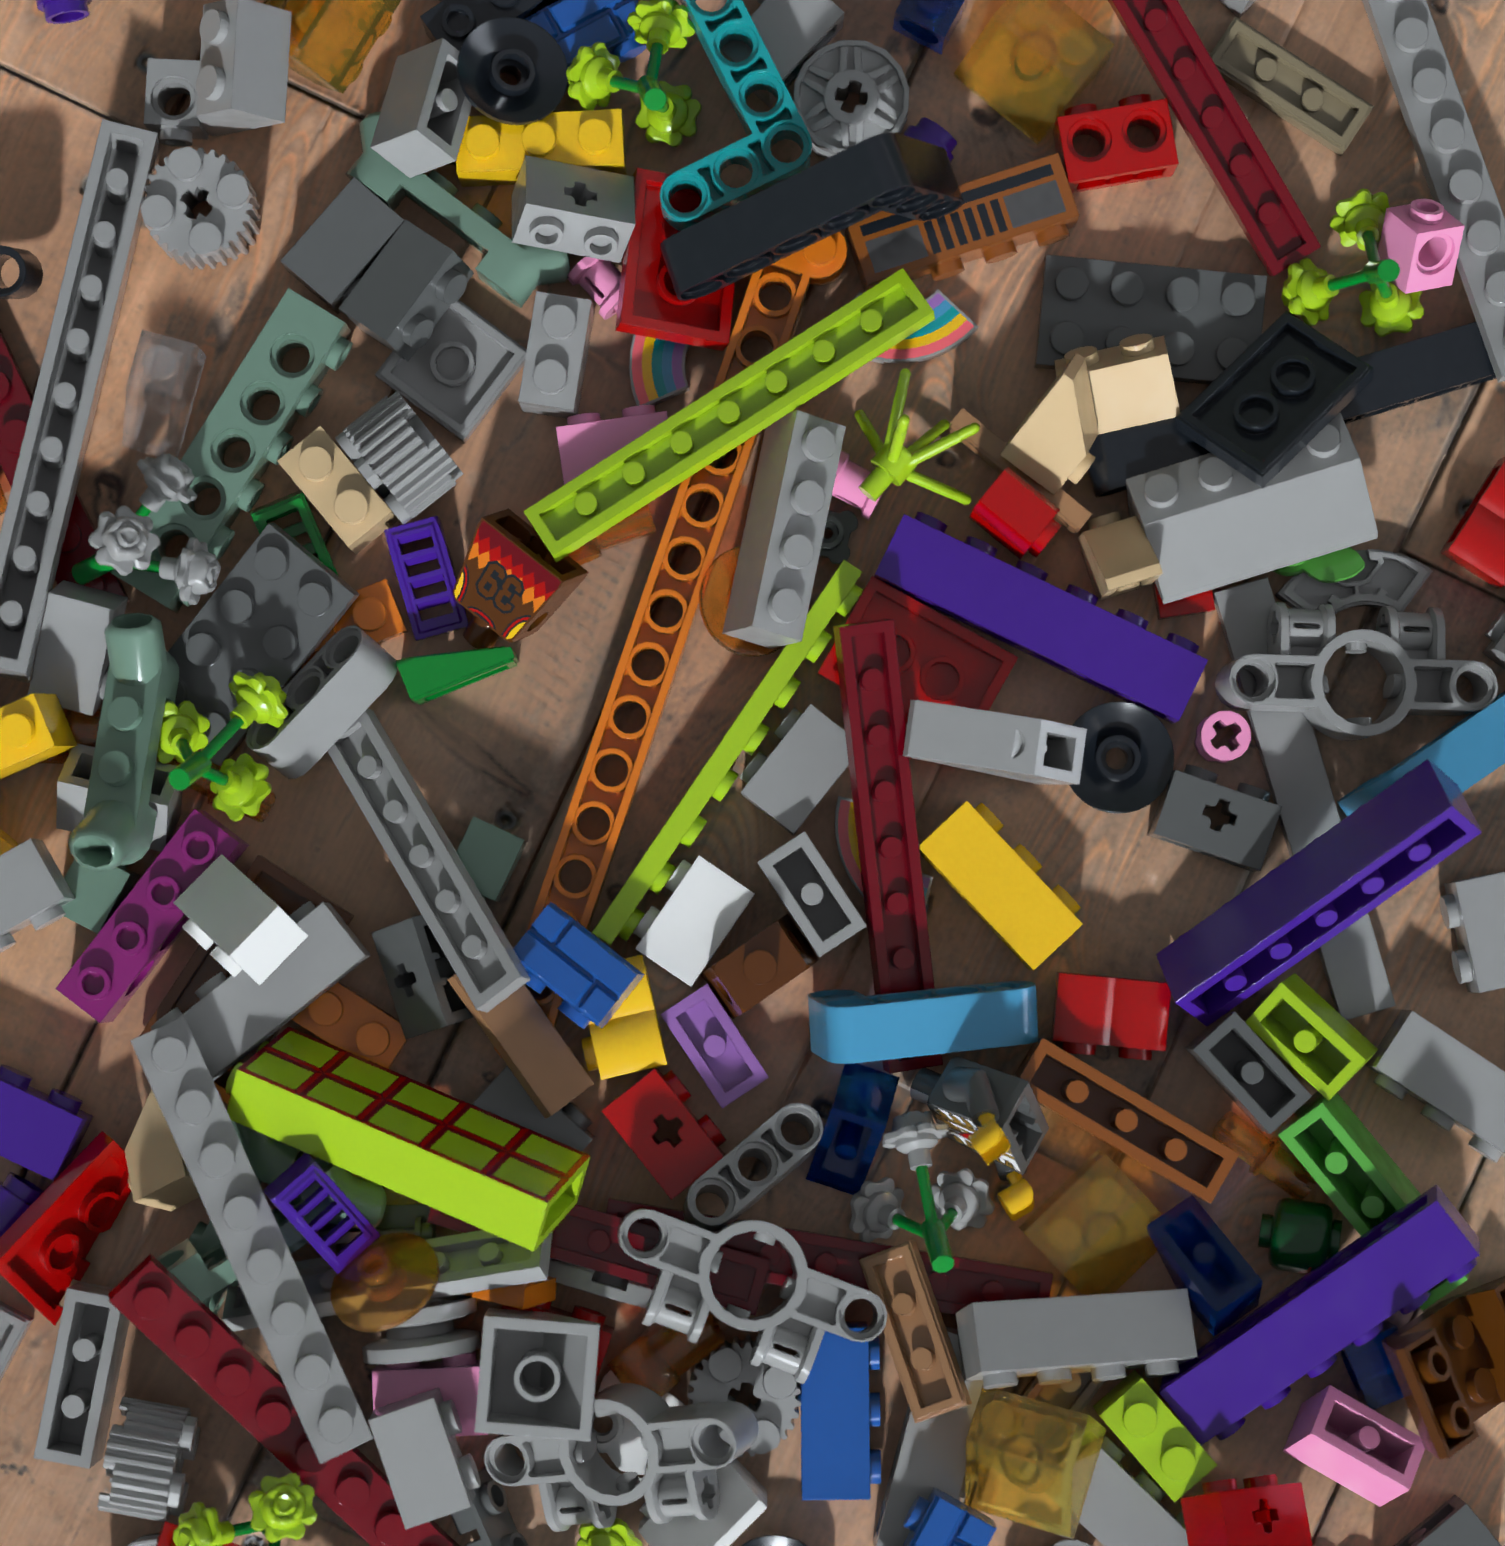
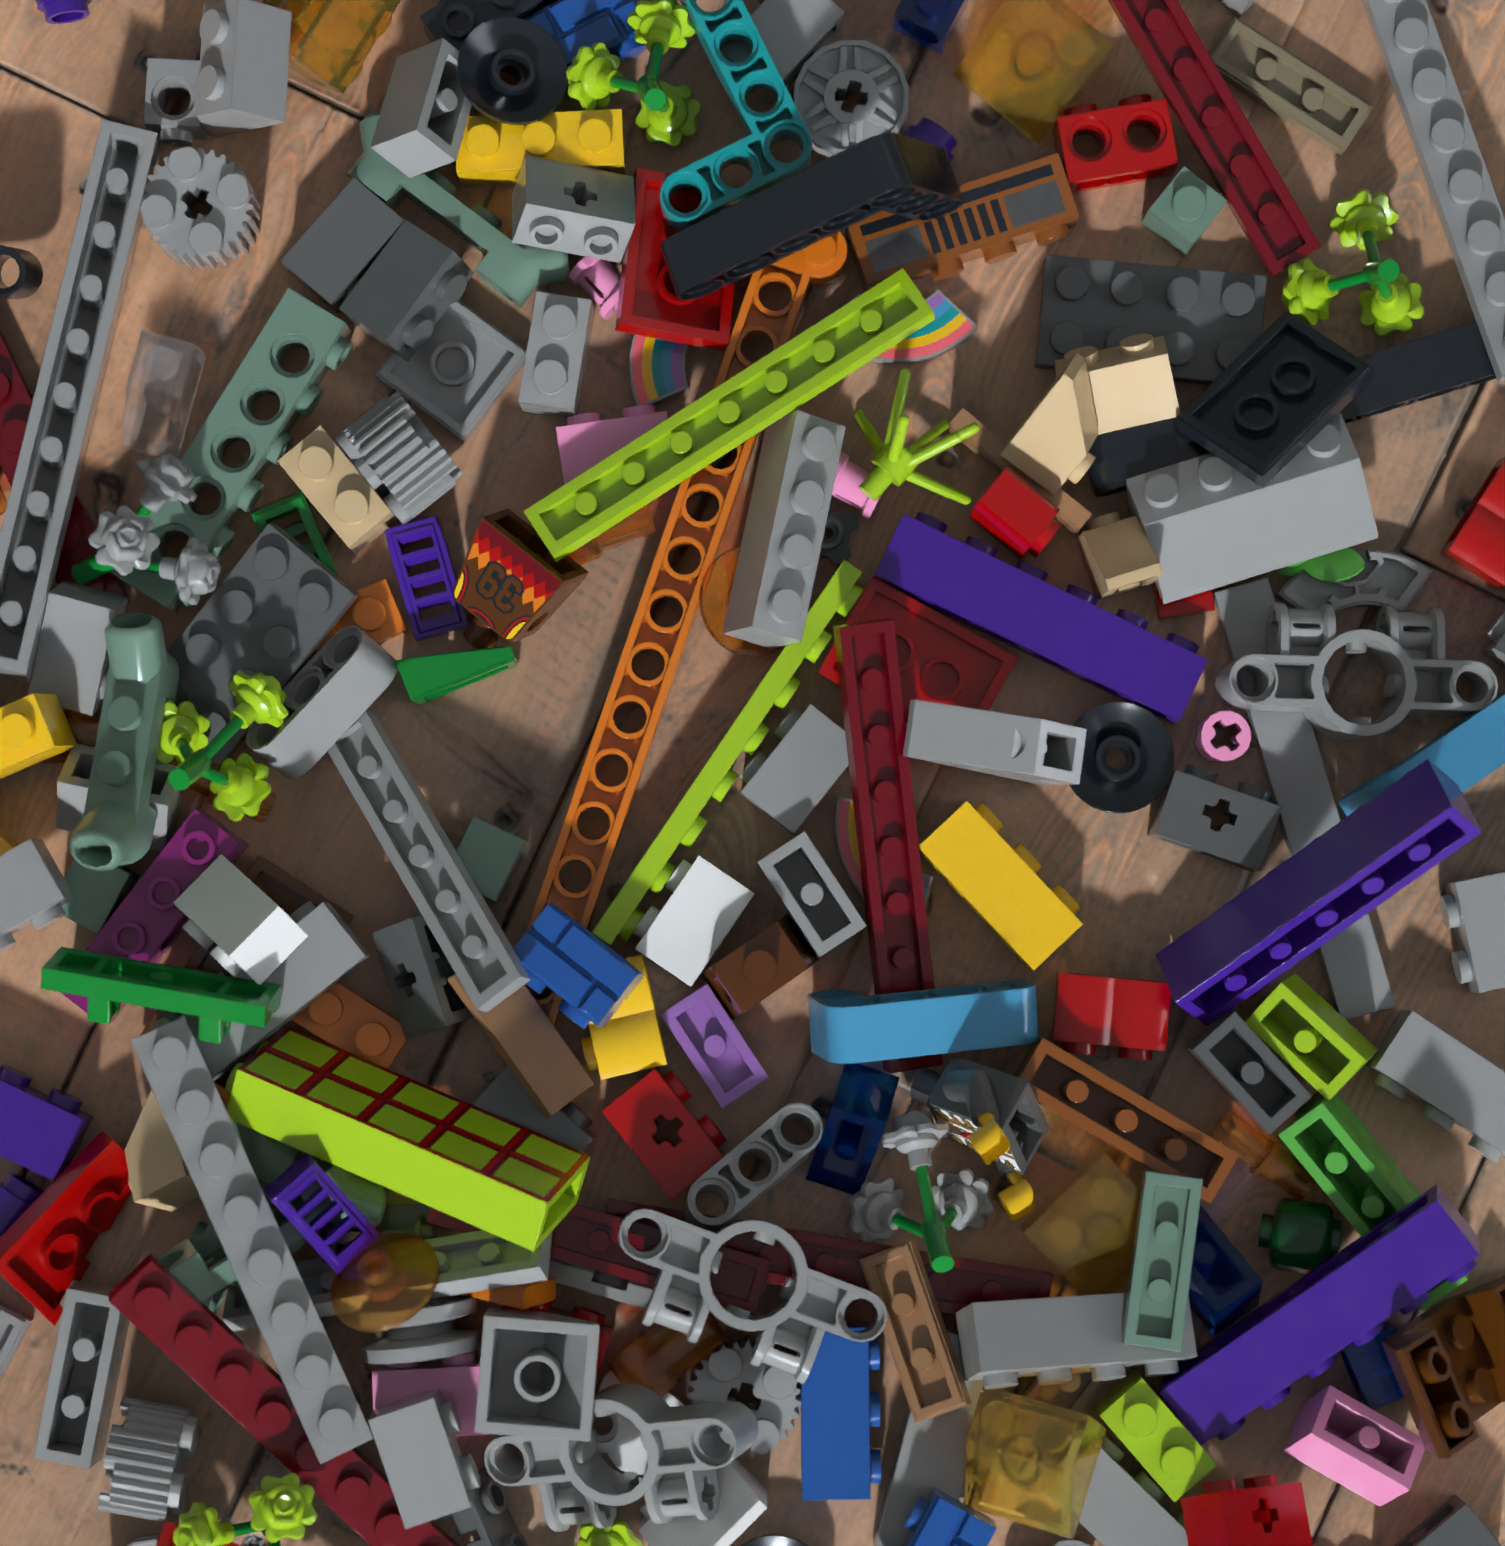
(119, 980): none -> green hinge
(1162, 1261): none -> sand green plate
(1184, 211): none -> sand green brick
(1423, 243): bright pink brick -> none

